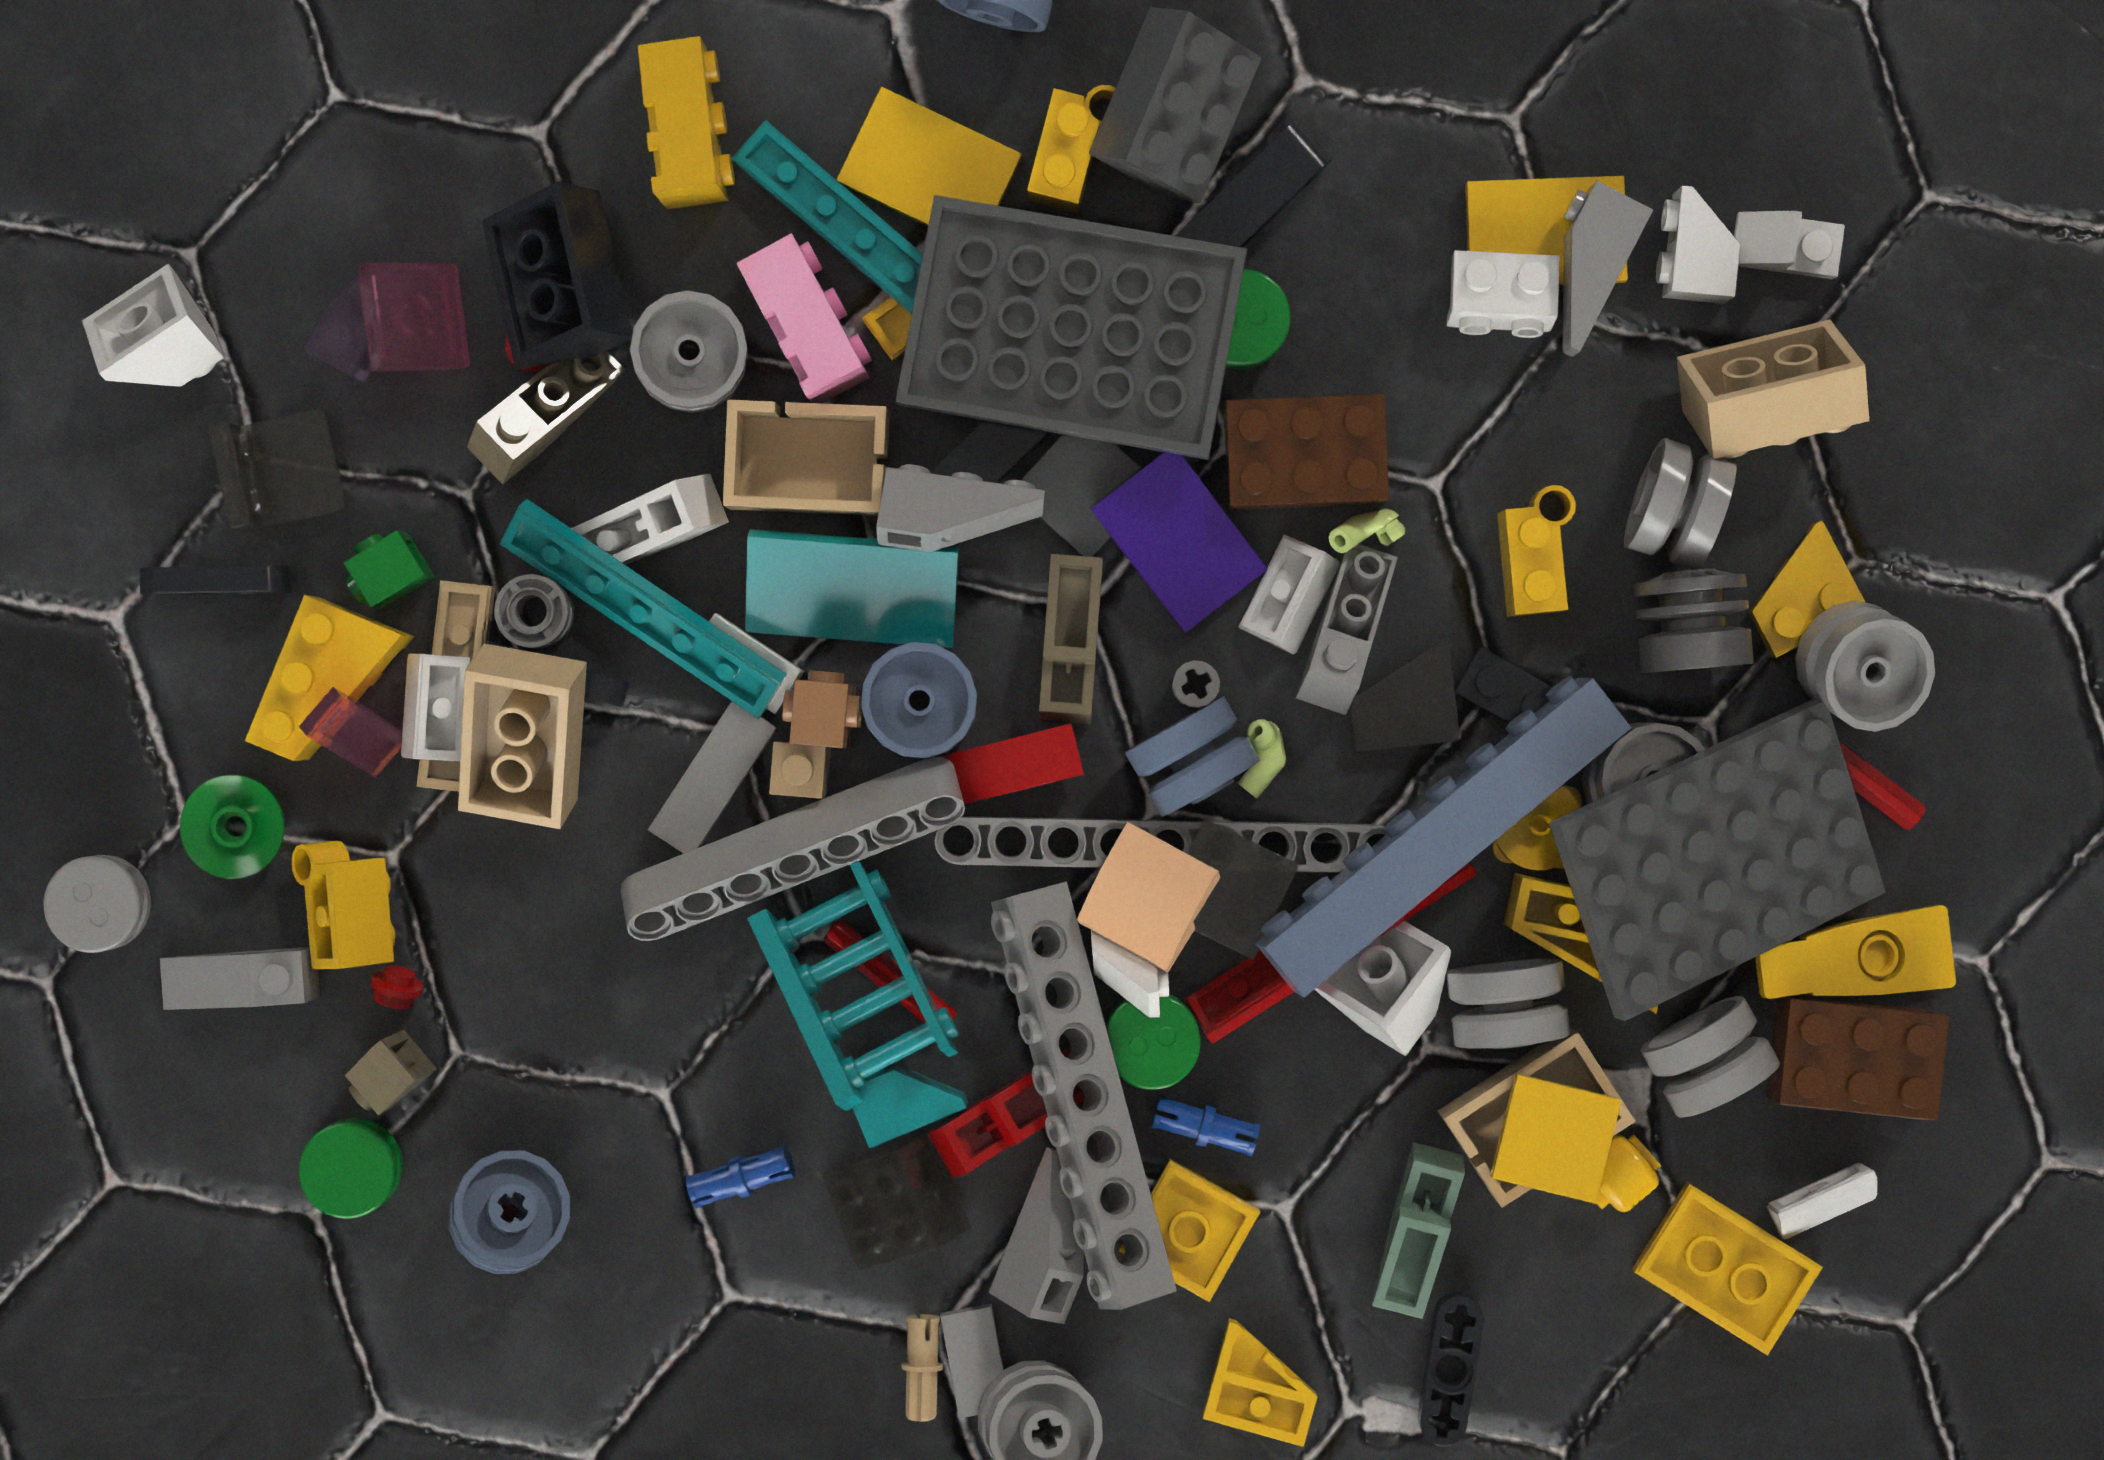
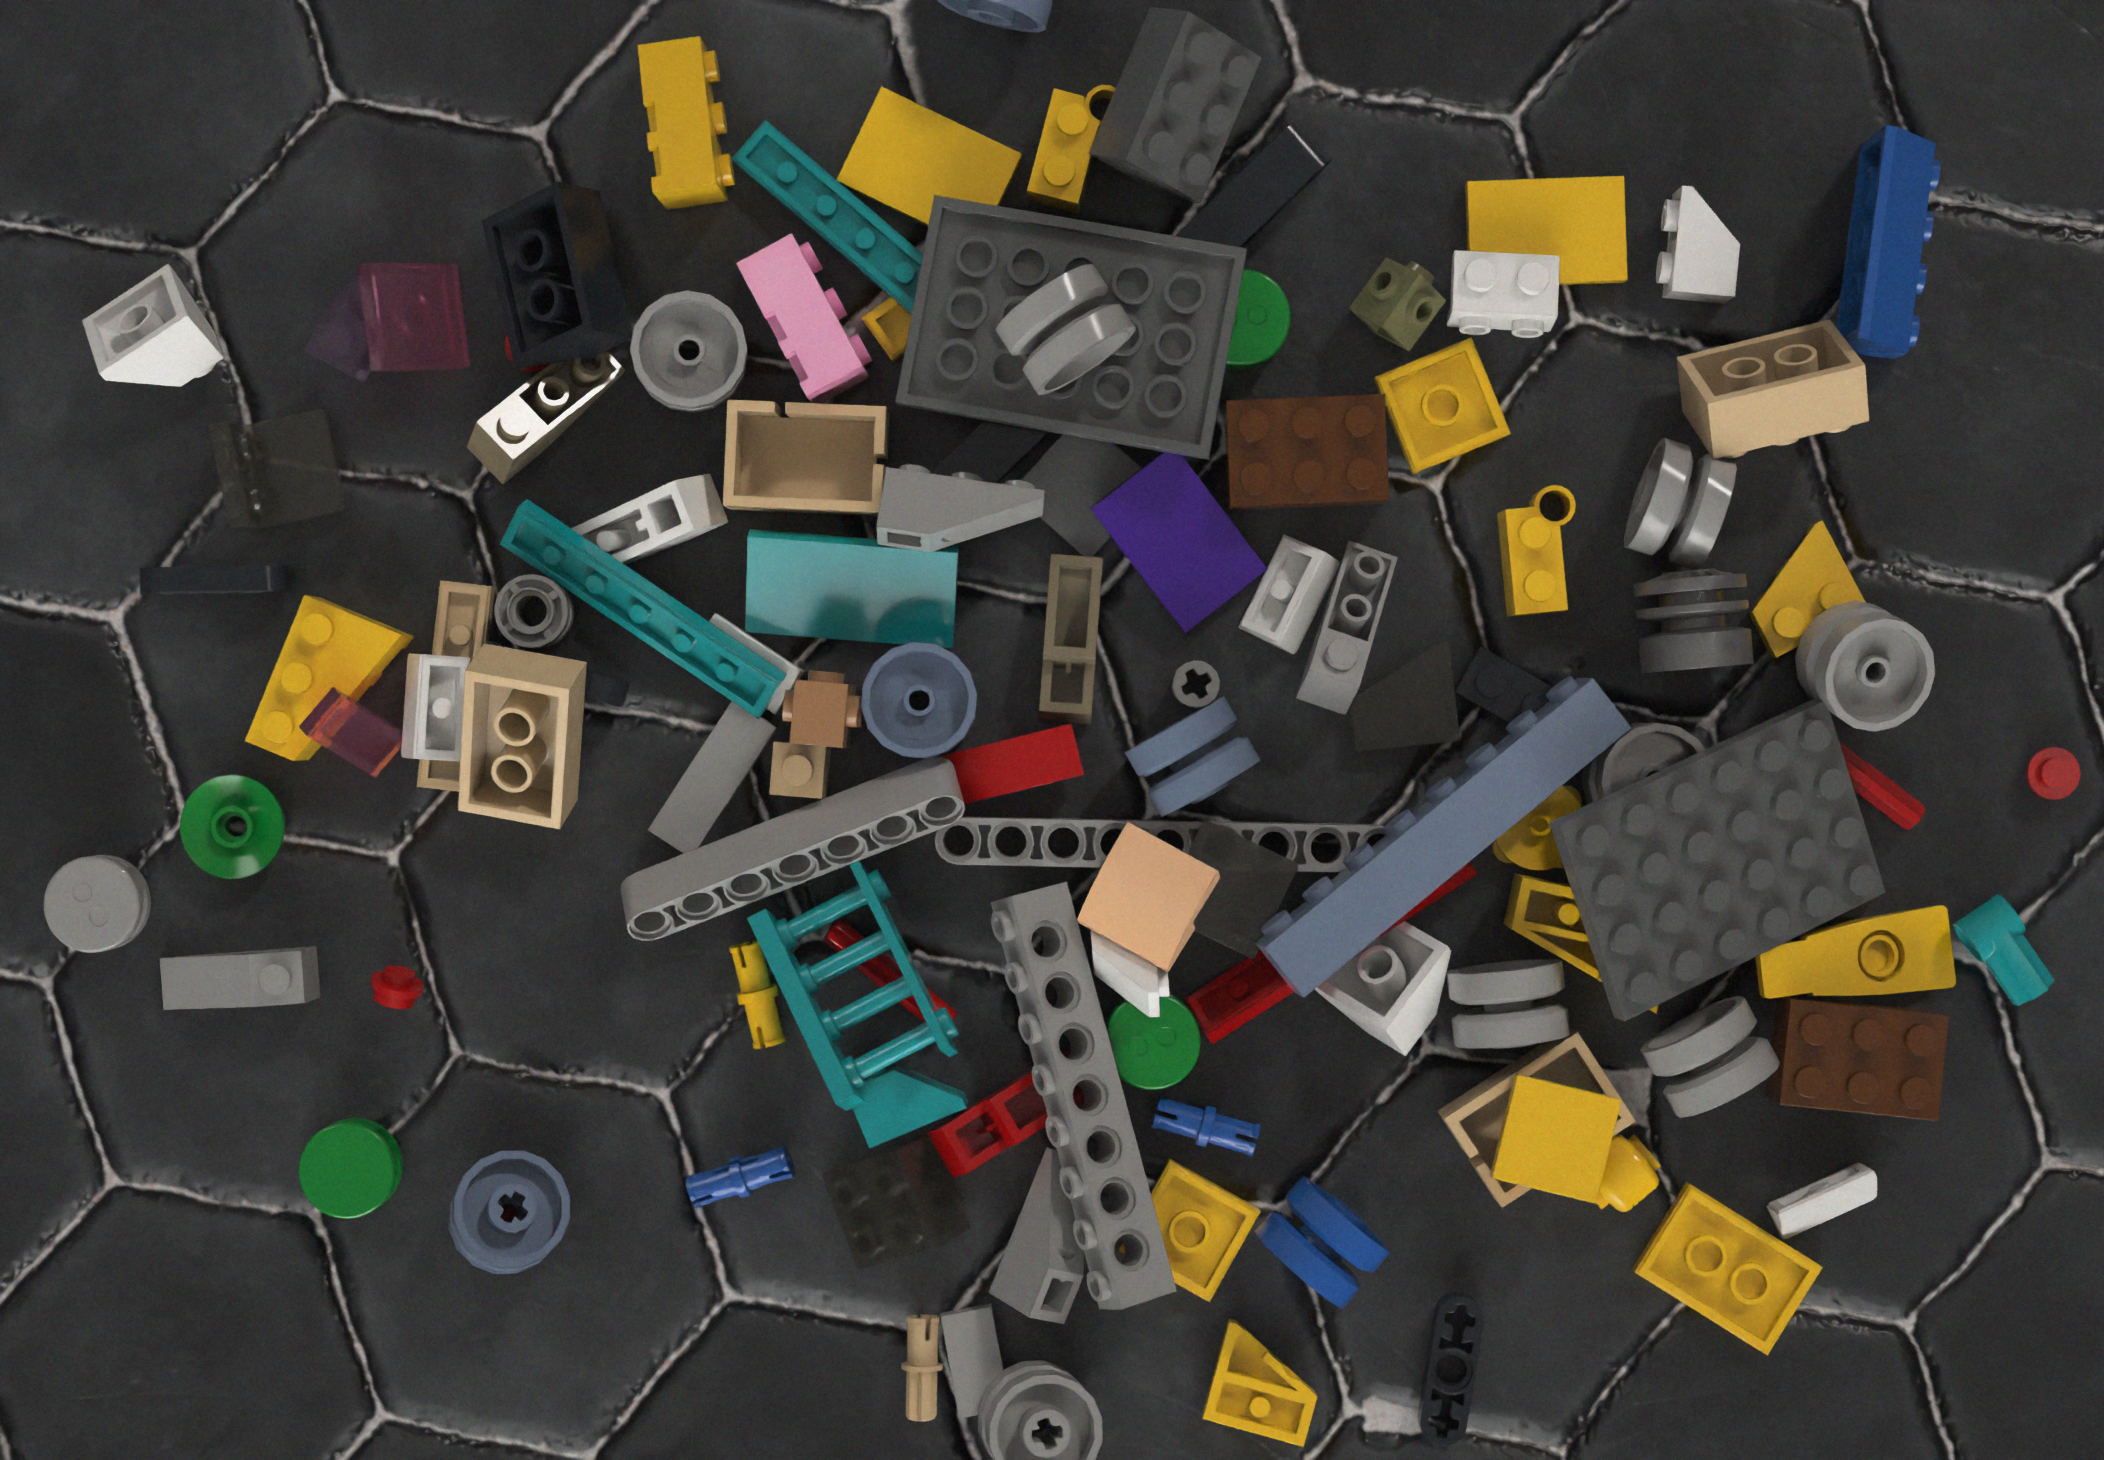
(344, 906): yellow hinge -> none
(386, 569): green brick -> none
(388, 1072): dark tan slope -> none
(757, 994): none -> yellow pin
(1065, 329): none -> light grey wheel
(1269, 746): yellowish green arm -> none
(1318, 1246): none -> blue wheel
(1361, 526): yellowish green arm -> none
(1398, 302): none -> olive brick
(1418, 1230): sand green slope -> none
(1442, 406): none -> yellow tile
(1595, 252): light grey slope -> none
(1788, 243): white slope -> none
(1886, 243): none -> blue slope
(1996, 937): none -> teal piece
(2053, 773): none -> red plate

